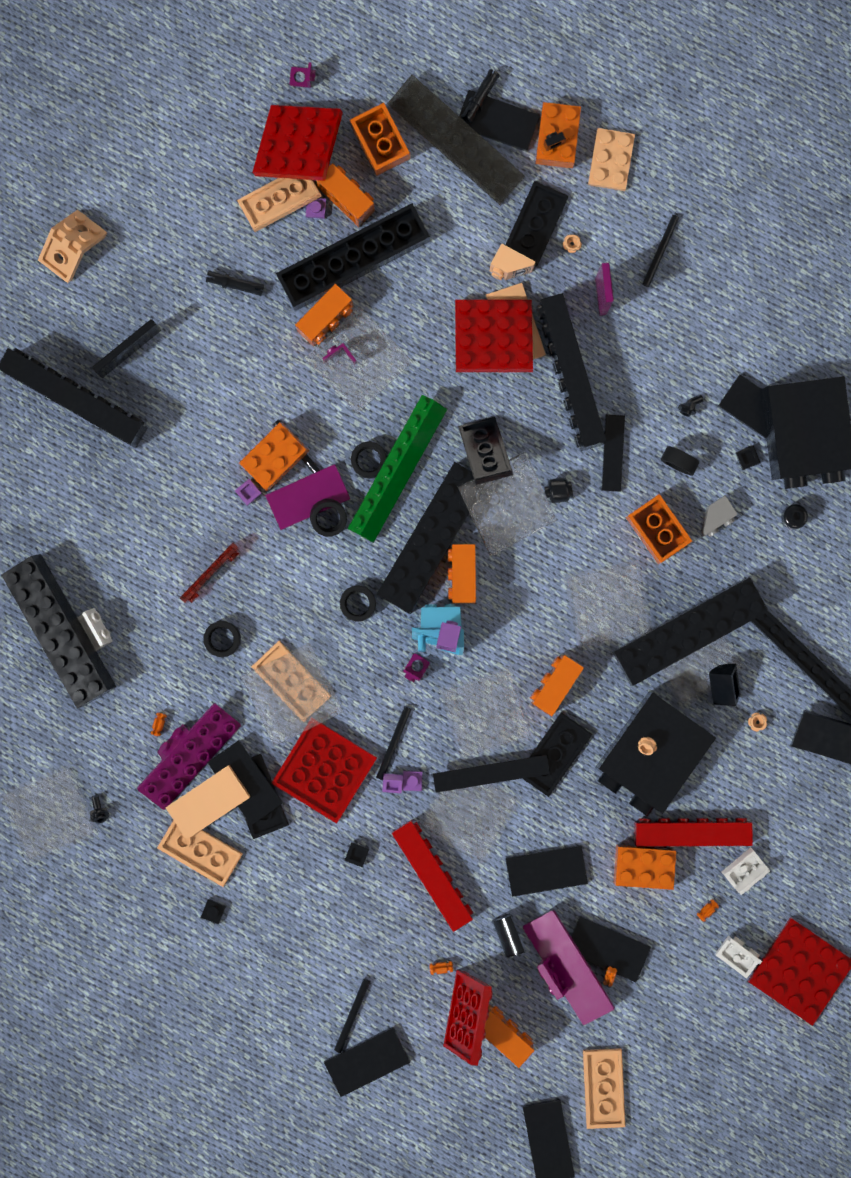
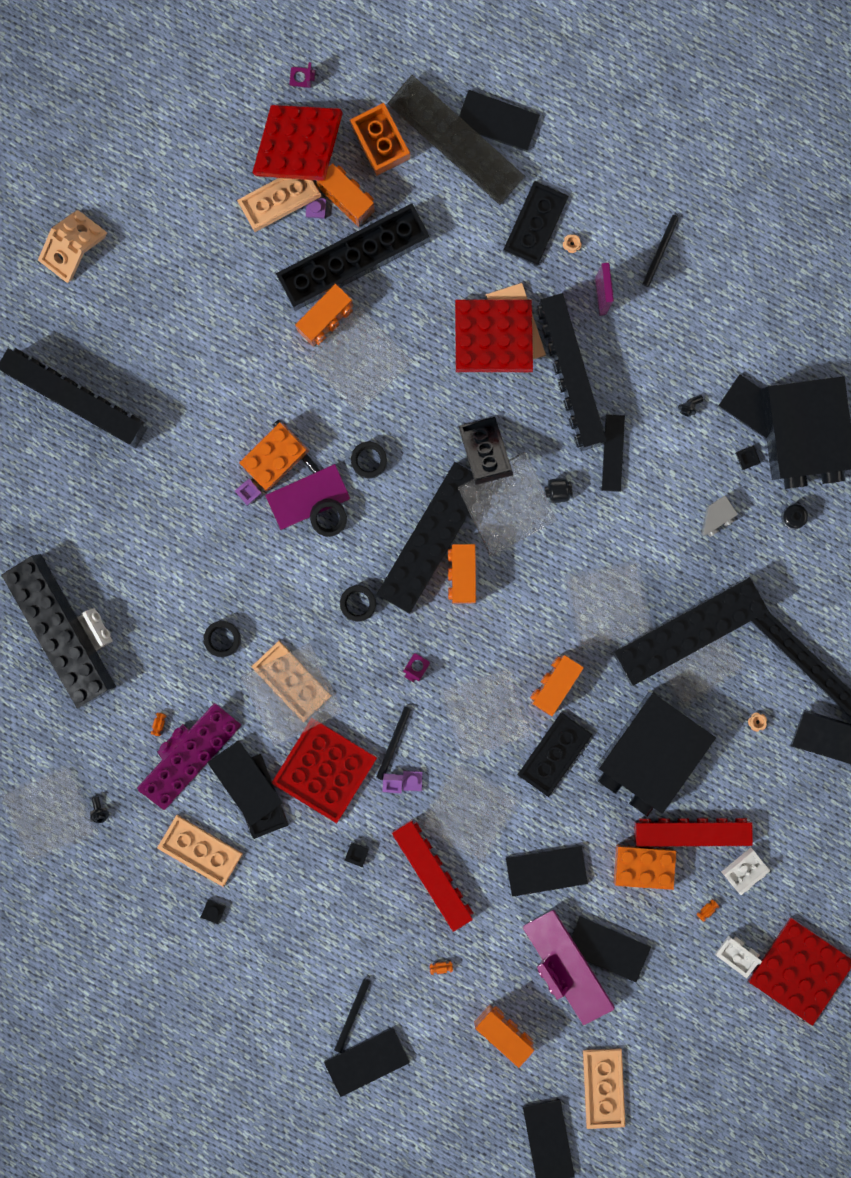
(126, 348): black tile -> none
(192, 592): clear red plate -> none
(208, 802): light nougat tile -> none
(234, 283): black pin -> none
(335, 350): magenta bracket -> none
(397, 468): green brick -> none
(431, 623): medium azure piece -> none
(448, 636): medium lavender brick -> none
(467, 1017): red plate -> none
(476, 102): black pin -> none
(491, 773): black tile -> none
(508, 935): black brick -> none
(510, 264): light nougat slope -> none
(554, 140): black plate -> none
(558, 119): orange brick -> none
(610, 976): orange piece -> none
(611, 159): light nougat plate -> none
(647, 746): light nougat plate -> none
(658, 529): orange brick -> none
(680, 460): black tyre -> none
(725, 685): black brick -> none

